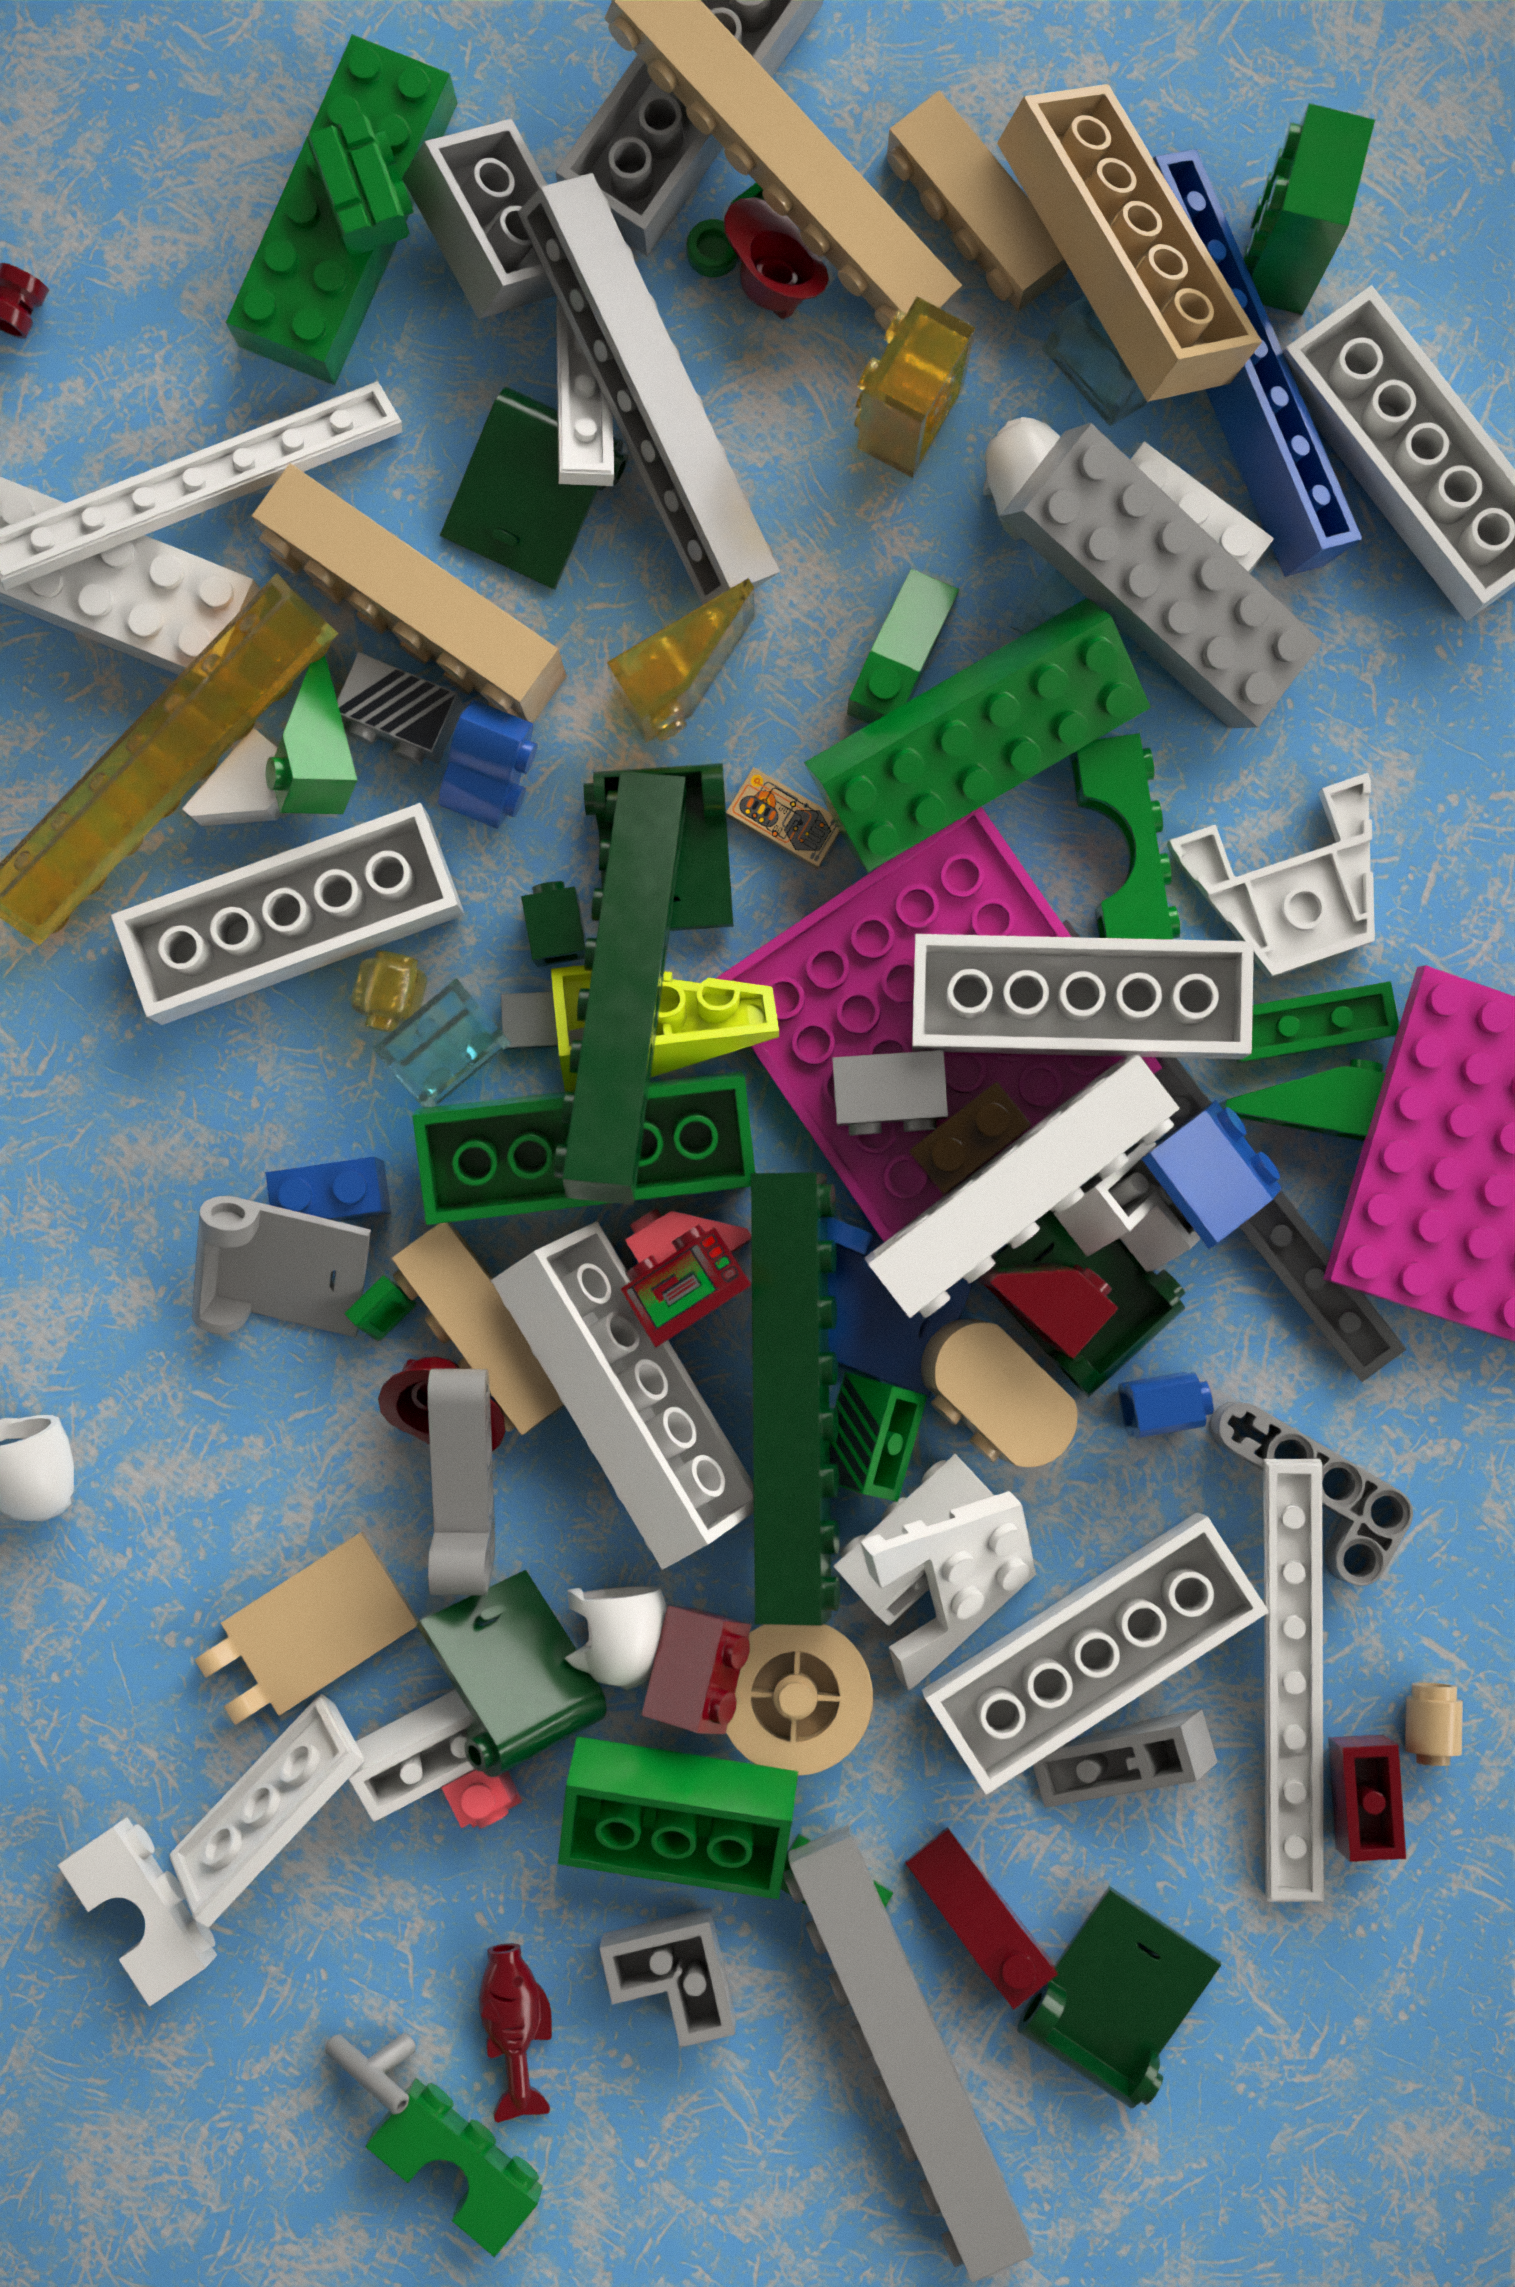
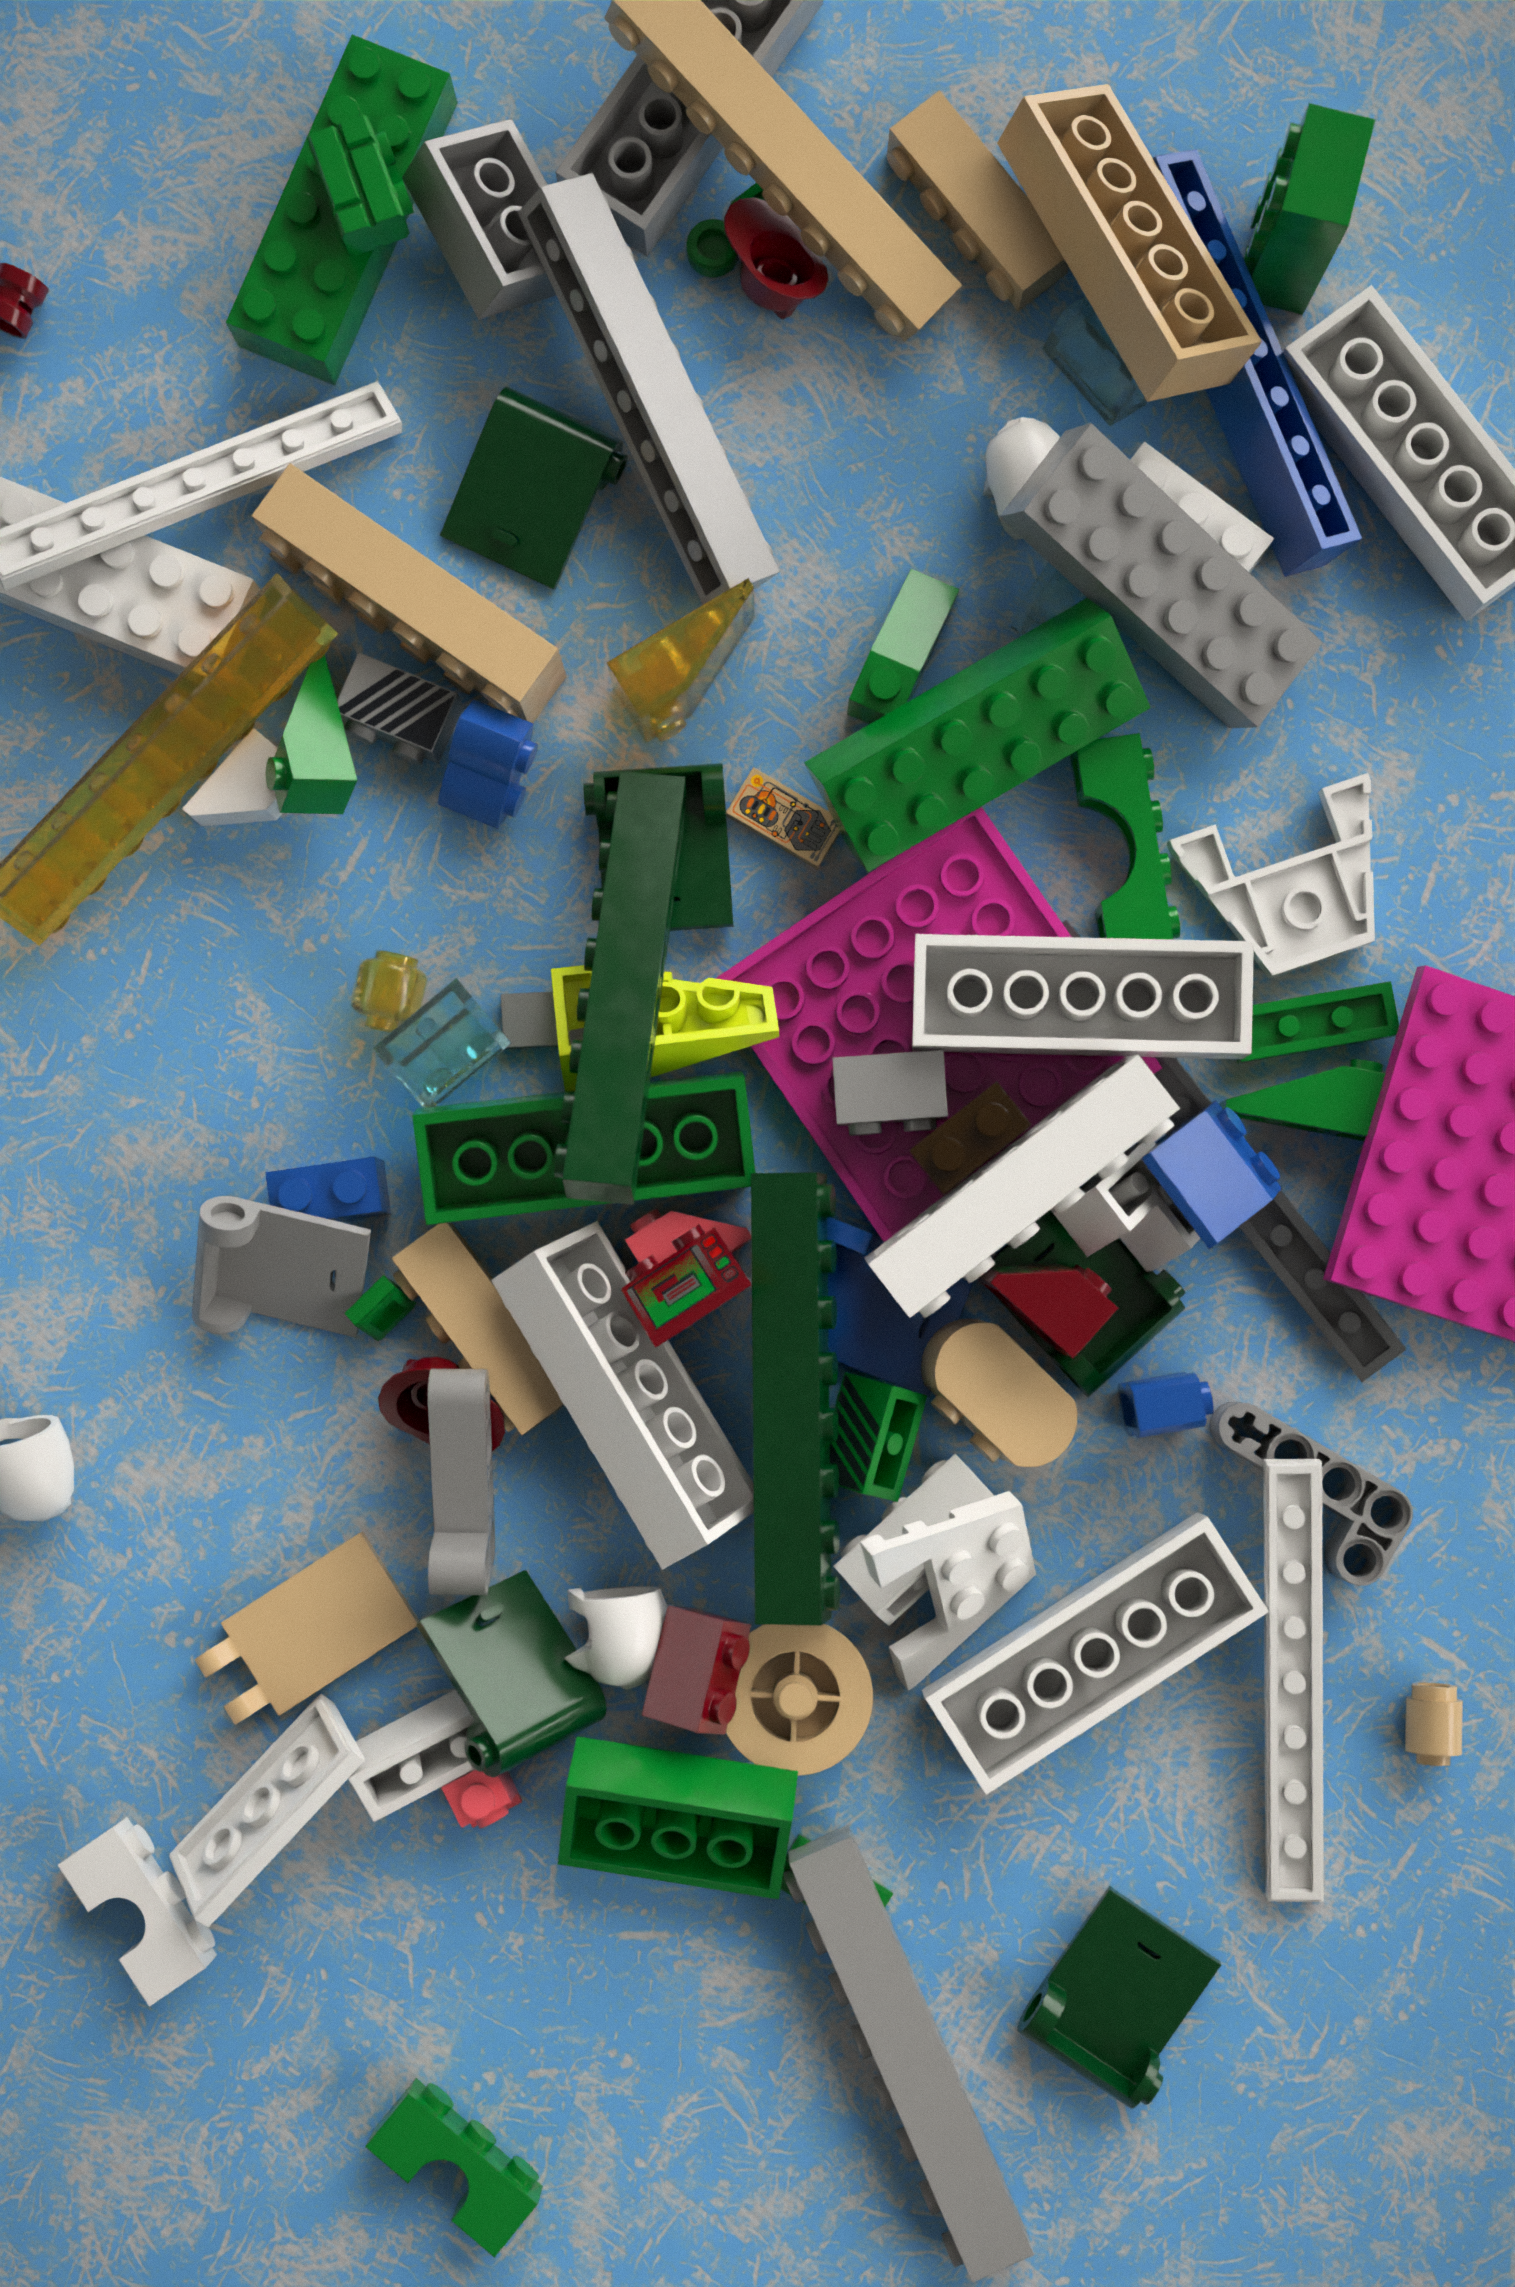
(287, 915): white brick -> none
(372, 2071): light grey piece -> none
(513, 2015): dark red animal -> none
(554, 924): dark green brick -> none
(582, 415): white tile -> none
(675, 1957): light grey brick -> none
(912, 385): clear yellow brick -> none
(982, 1918): dark red slope -> none
(1128, 1759): light grey slope -> none
(1367, 1798): dark red brick -> none

